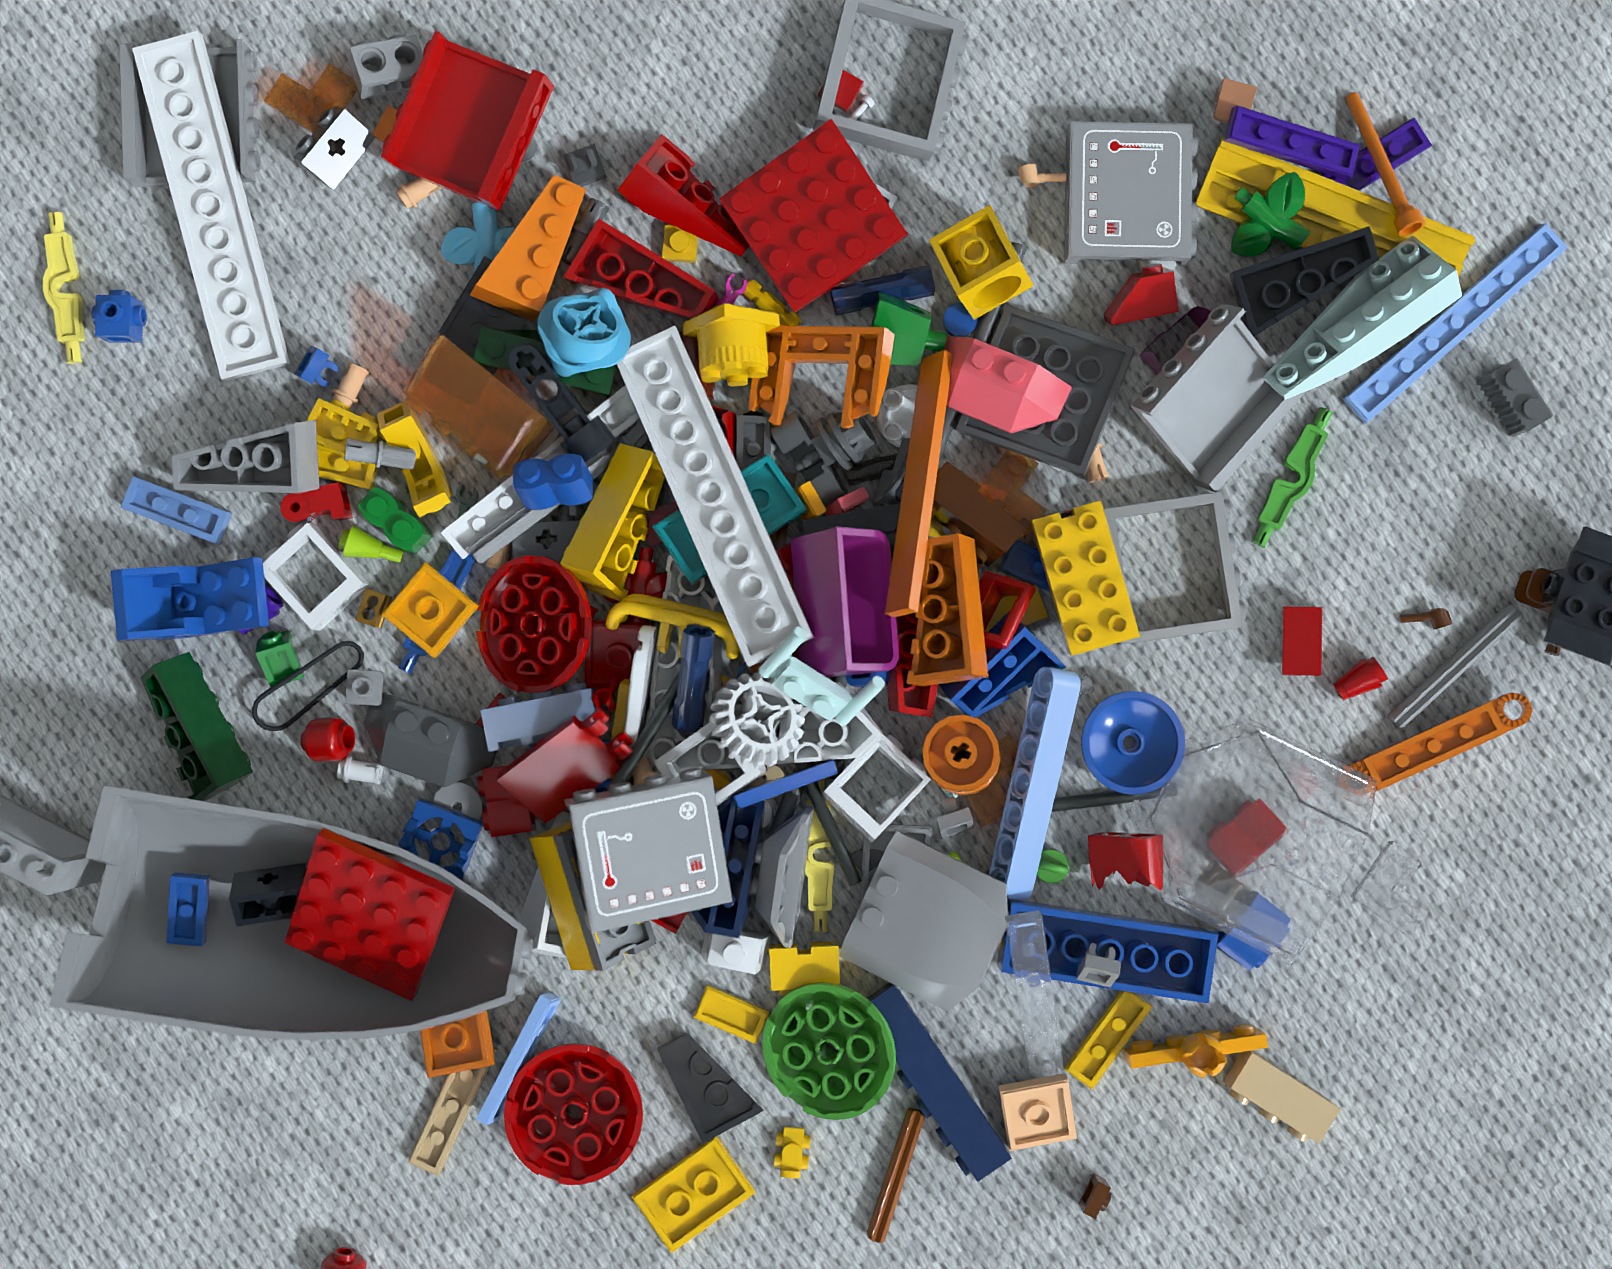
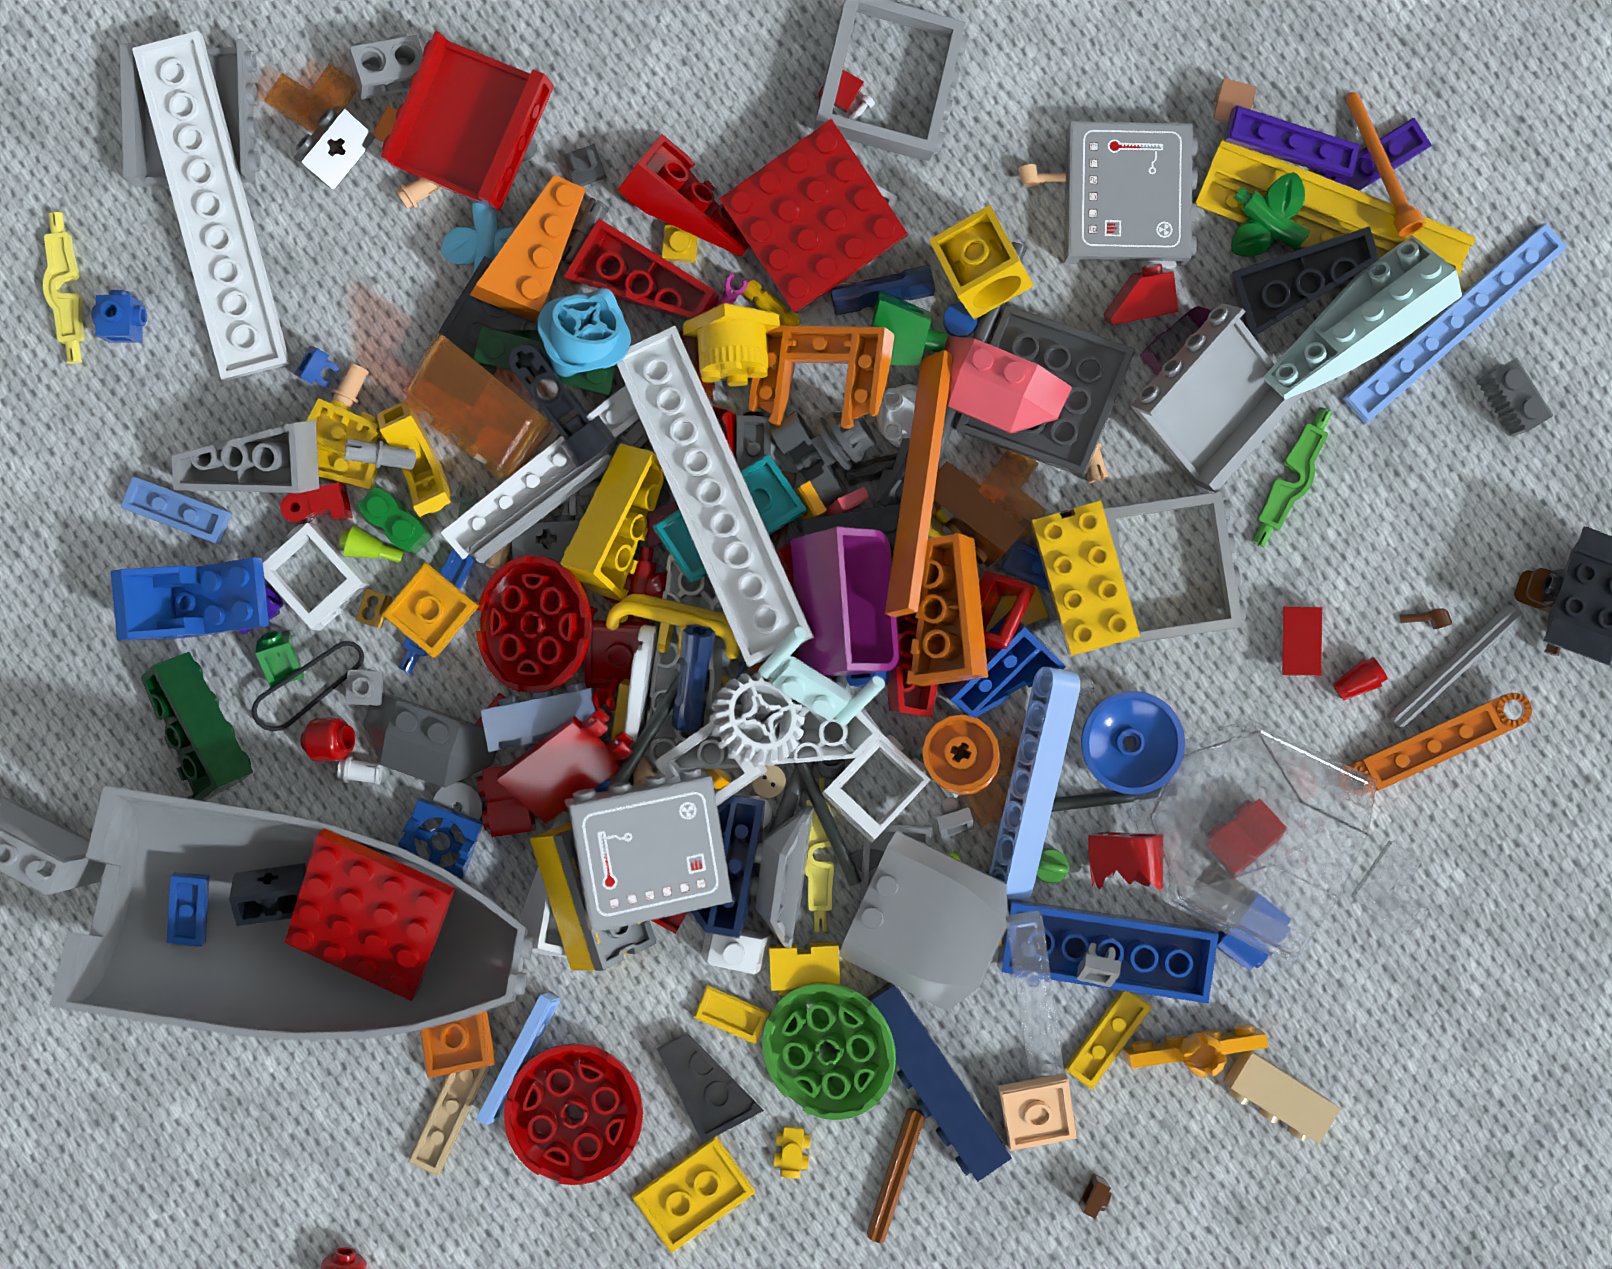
(554, 481): blue brick -> none
(785, 783): blue tile -> none

